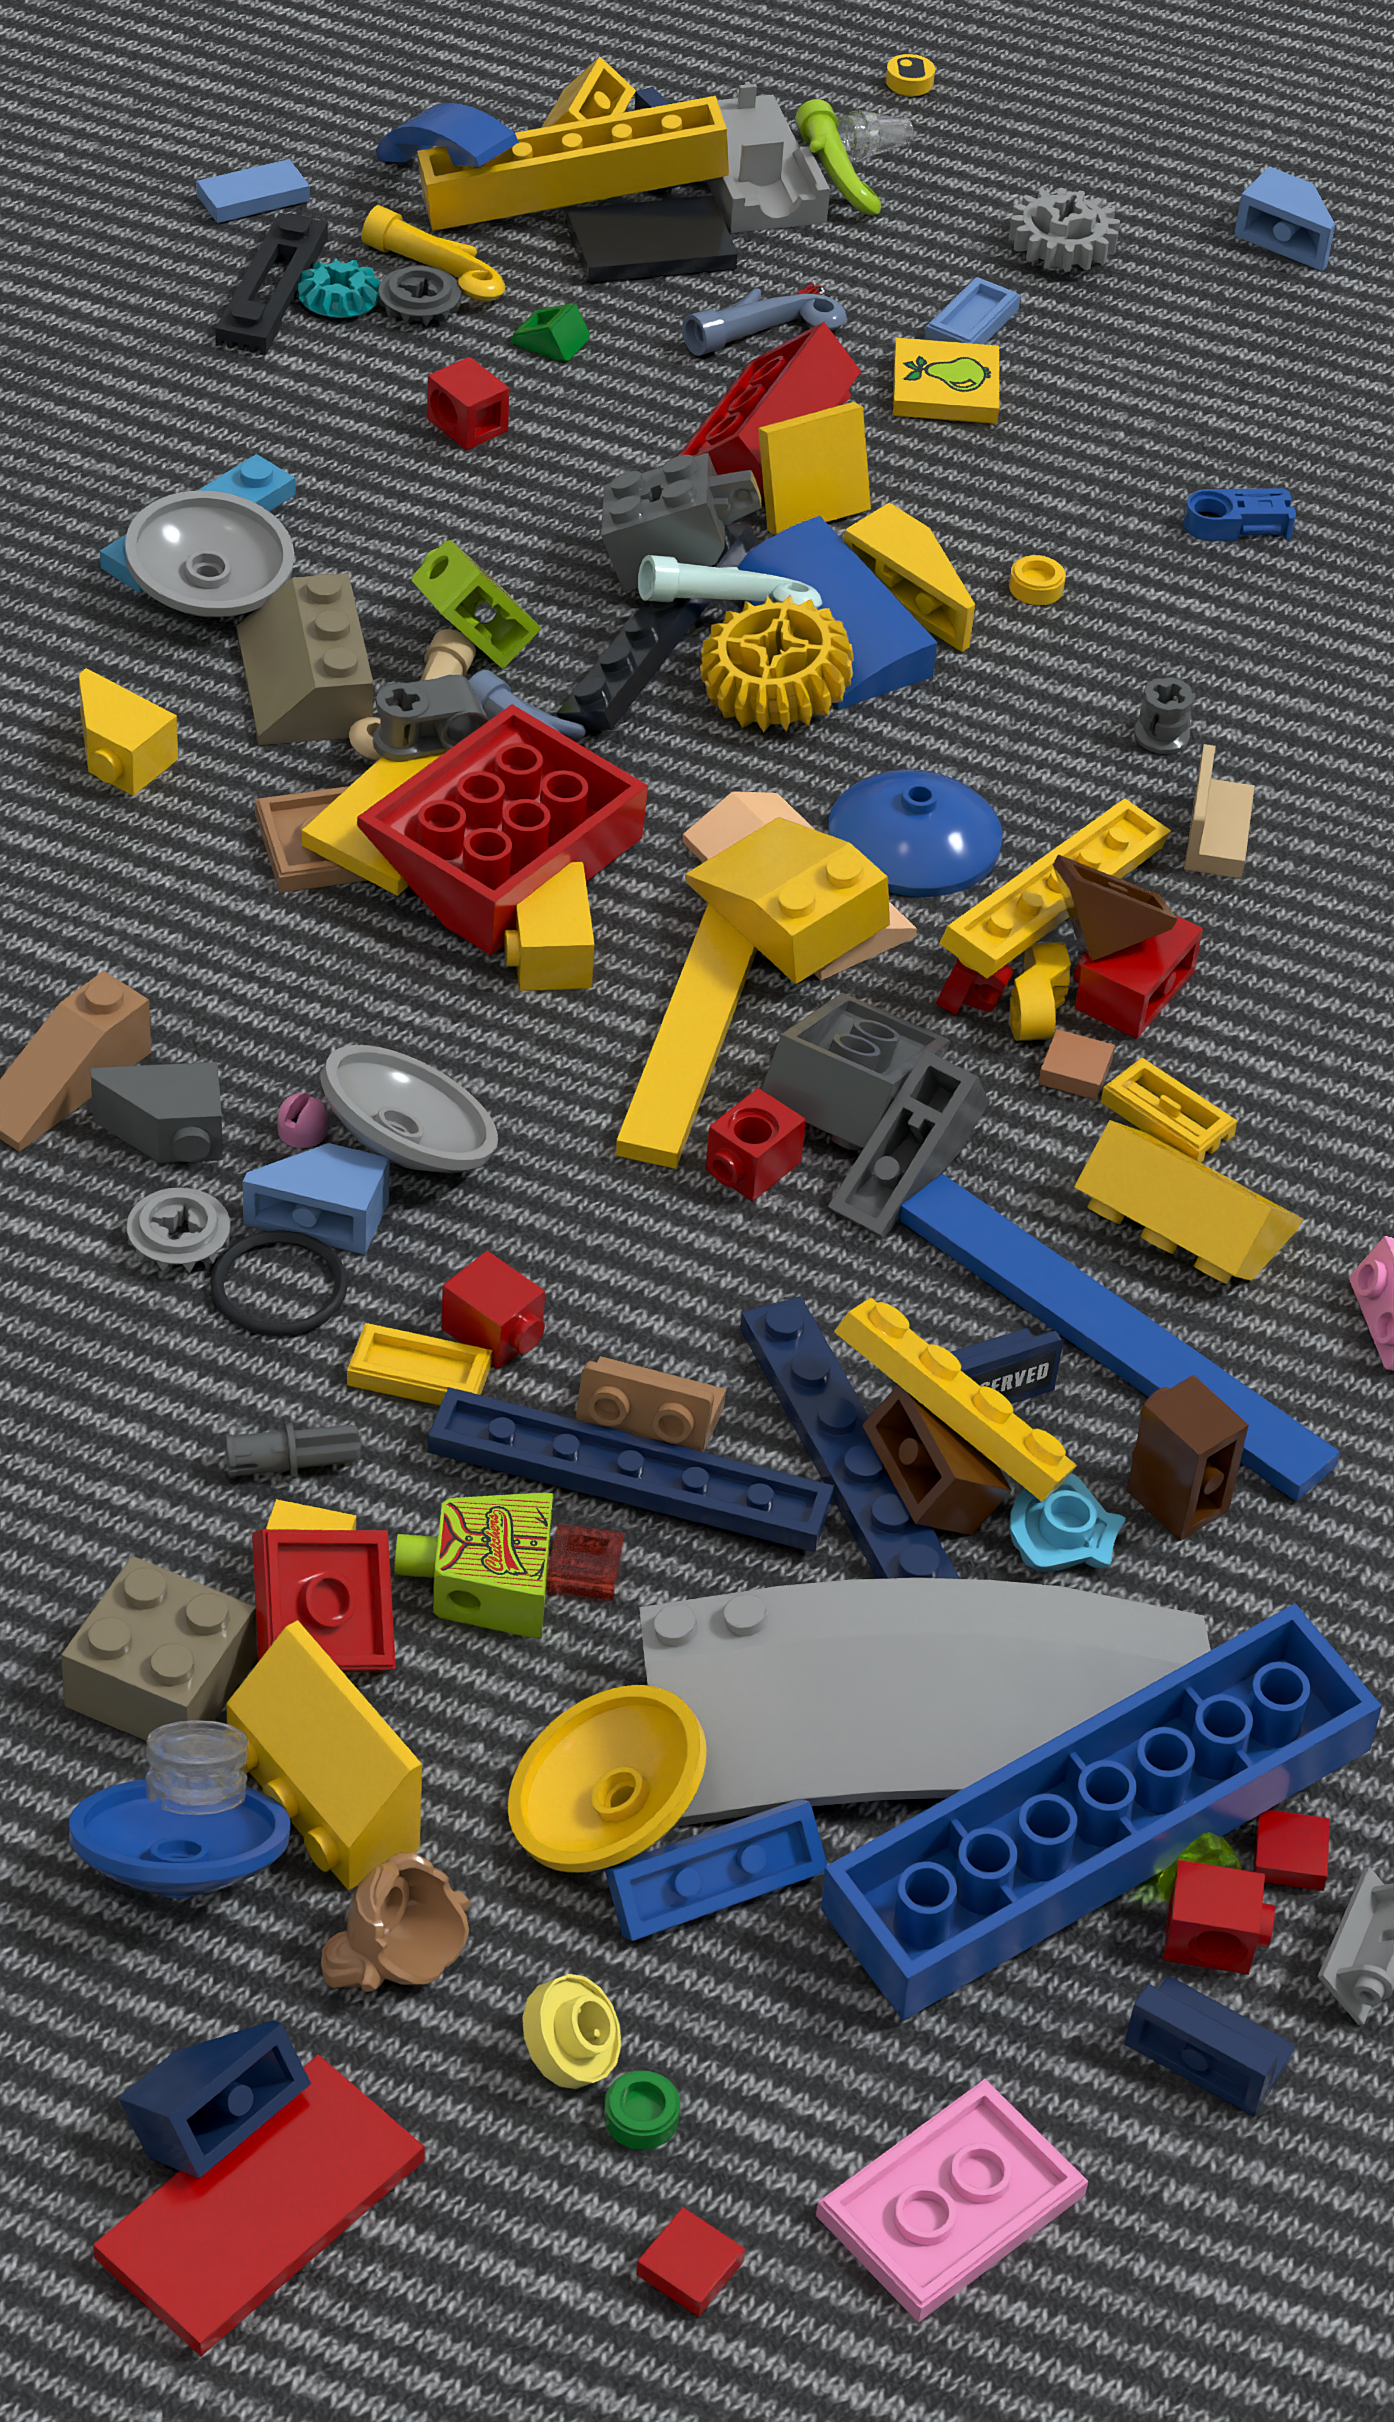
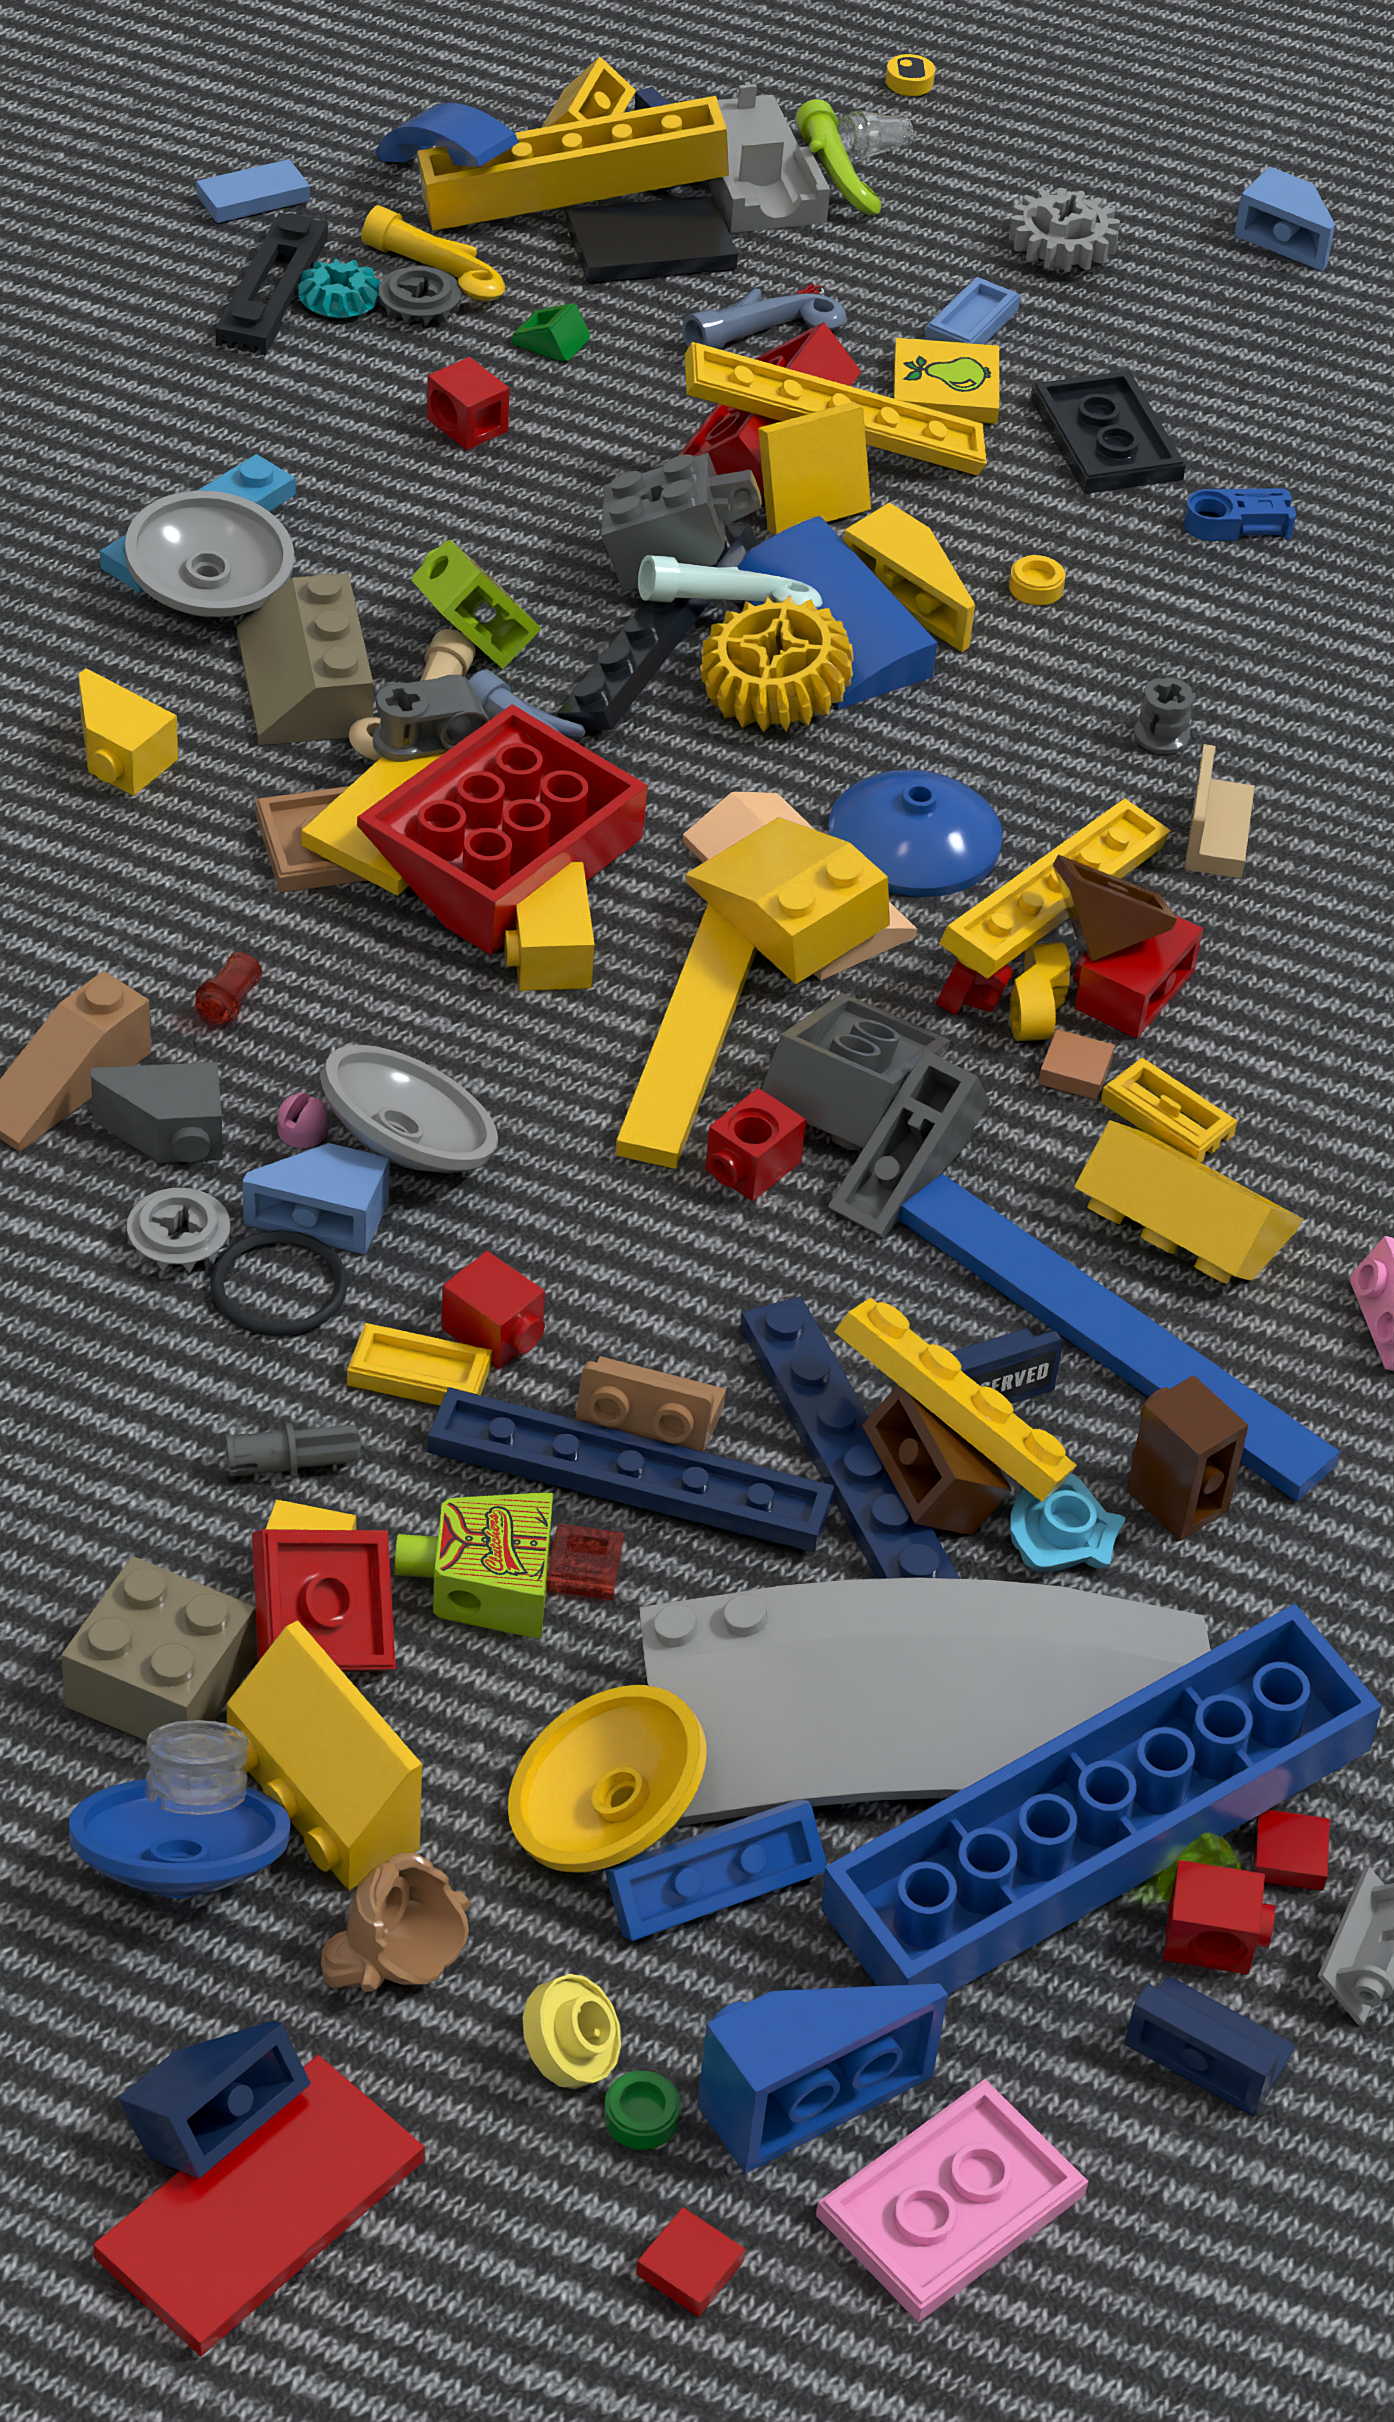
(221, 998): none -> clear red pin
(791, 394): none -> yellow tile
(813, 2061): none -> blue slope
(1107, 432): none -> black tile

